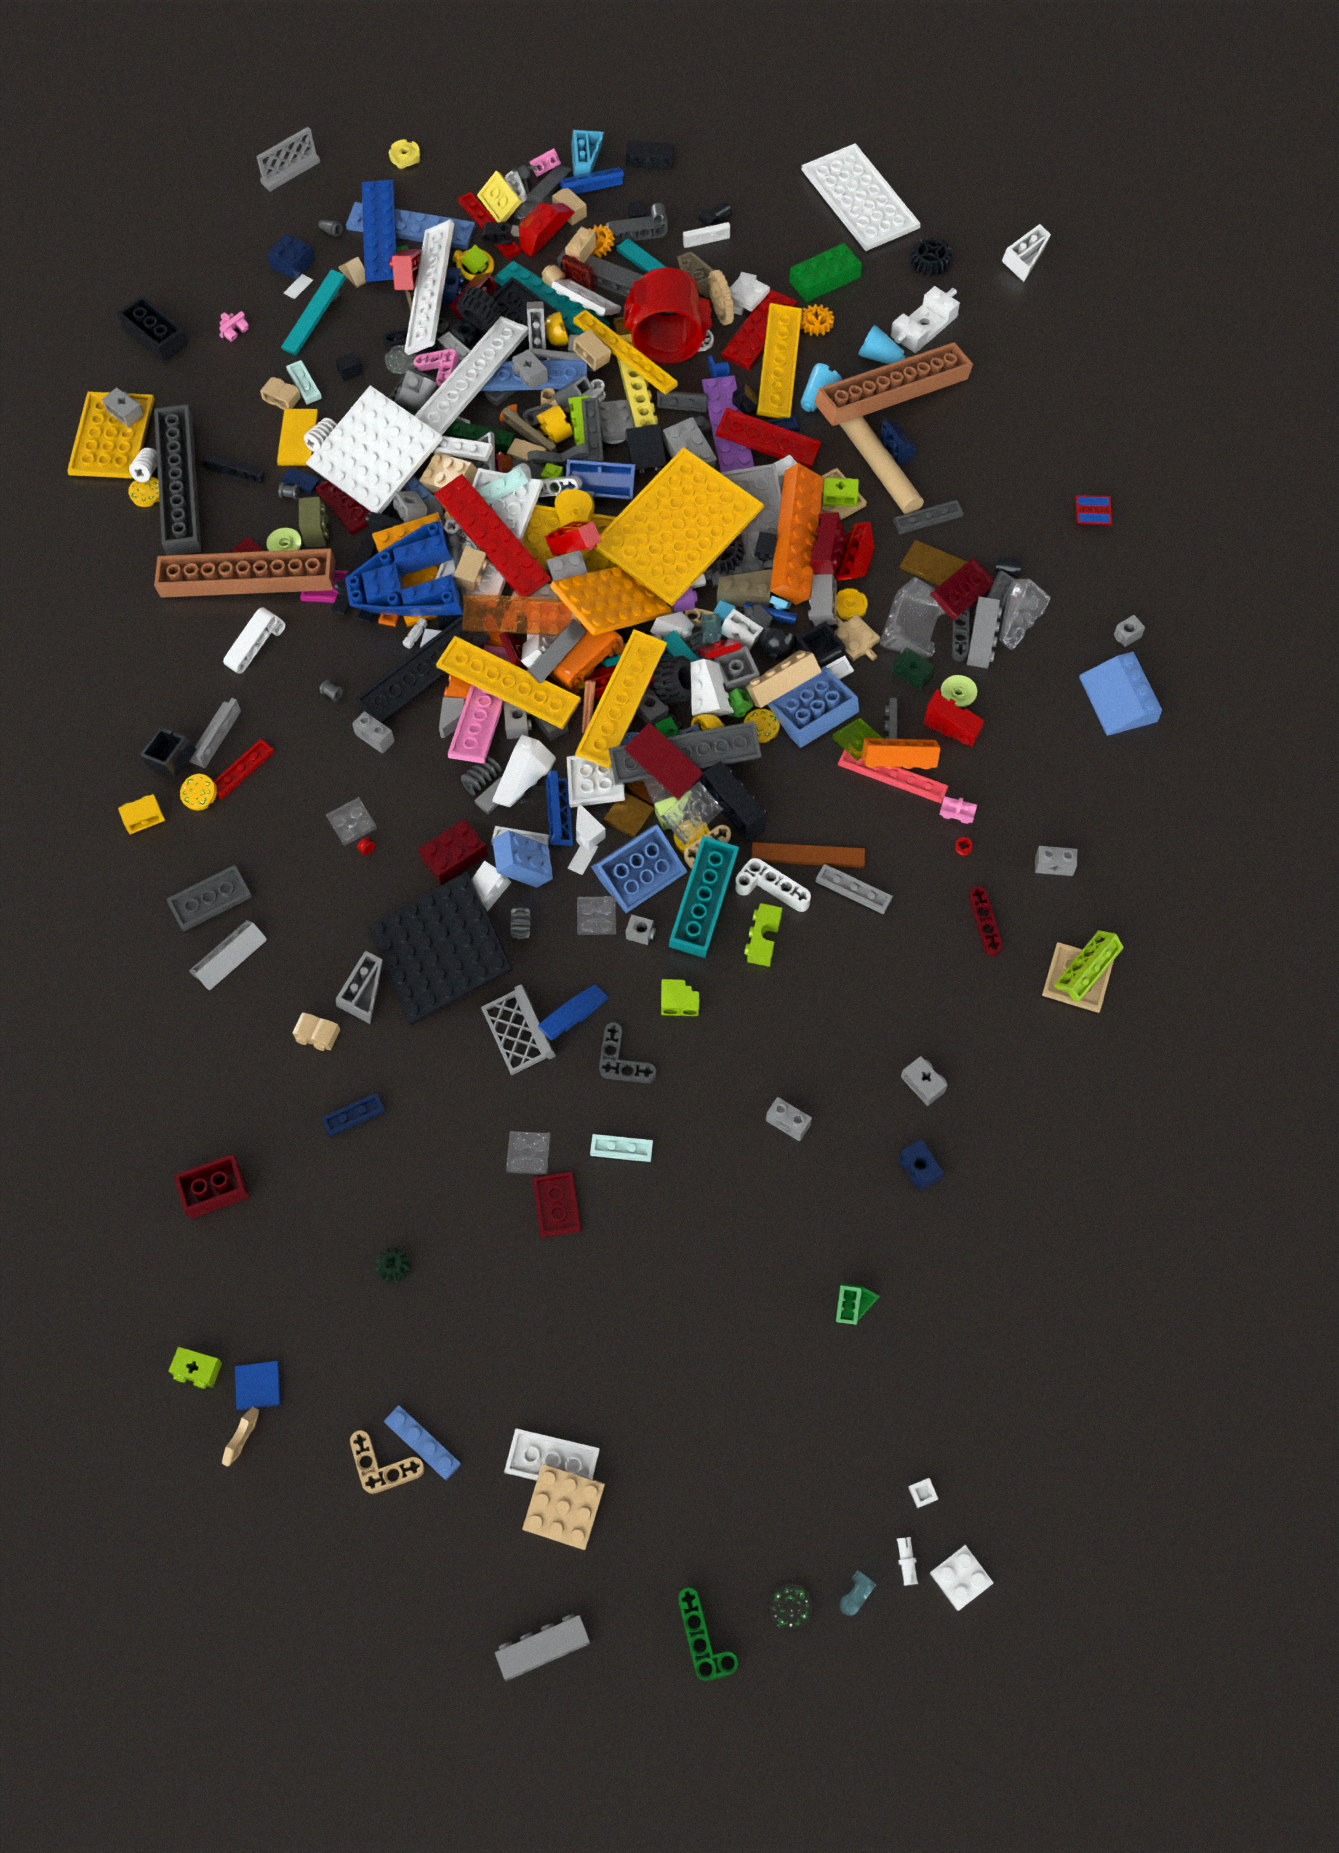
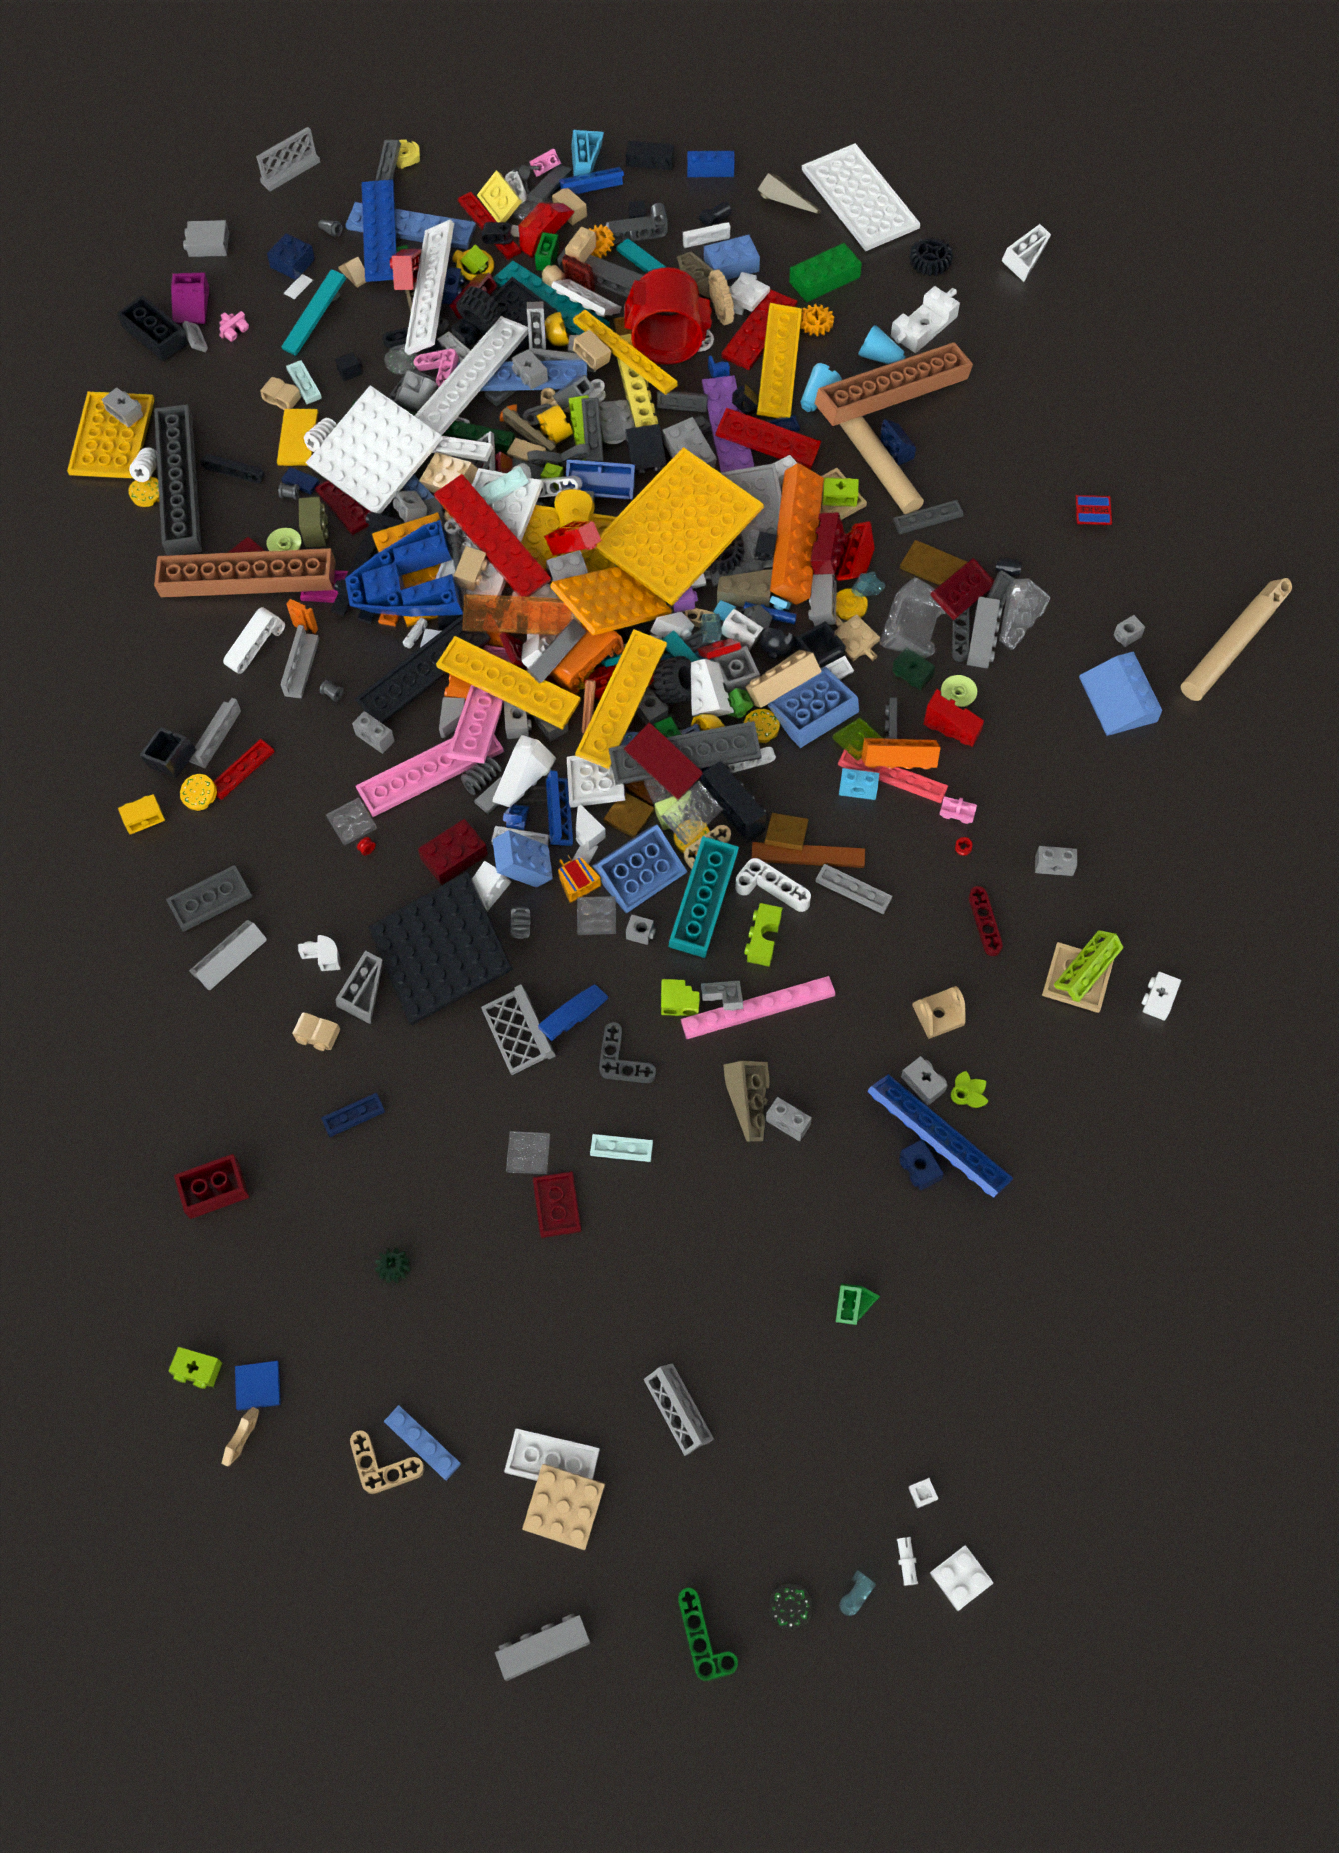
(189, 297): none -> magenta slope
(195, 336): none -> light grey plate
(206, 238): none -> light grey brick
(299, 663): none -> light grey fence
(302, 616): none -> orange plate
(324, 950): none -> white brick
(388, 160): none -> dark grey plate
(415, 777): none -> bright pink plate
(516, 817): none -> blue slope
(547, 251): none -> green brick
(577, 877): none -> torso
(681, 1405): none -> light grey fence
(710, 163): none -> blue brick
(728, 991): none -> light grey plate
(733, 257): none -> medium blue brick
(747, 1089): none -> dark tan wedge
(758, 1007): none -> bright pink plate
(767, 756): none -> white beam
(777, 189): none -> wedge
(786, 831): none -> pearl gold tile
(859, 784): none -> medium azure brick
(867, 585): none -> clear light blue piece
(940, 1135): none -> blue plate
(947, 1003): none -> tan hose
(970, 1089): none -> lime plate
(1160, 1005): none -> white brick
(1235, 639): none -> tan piece

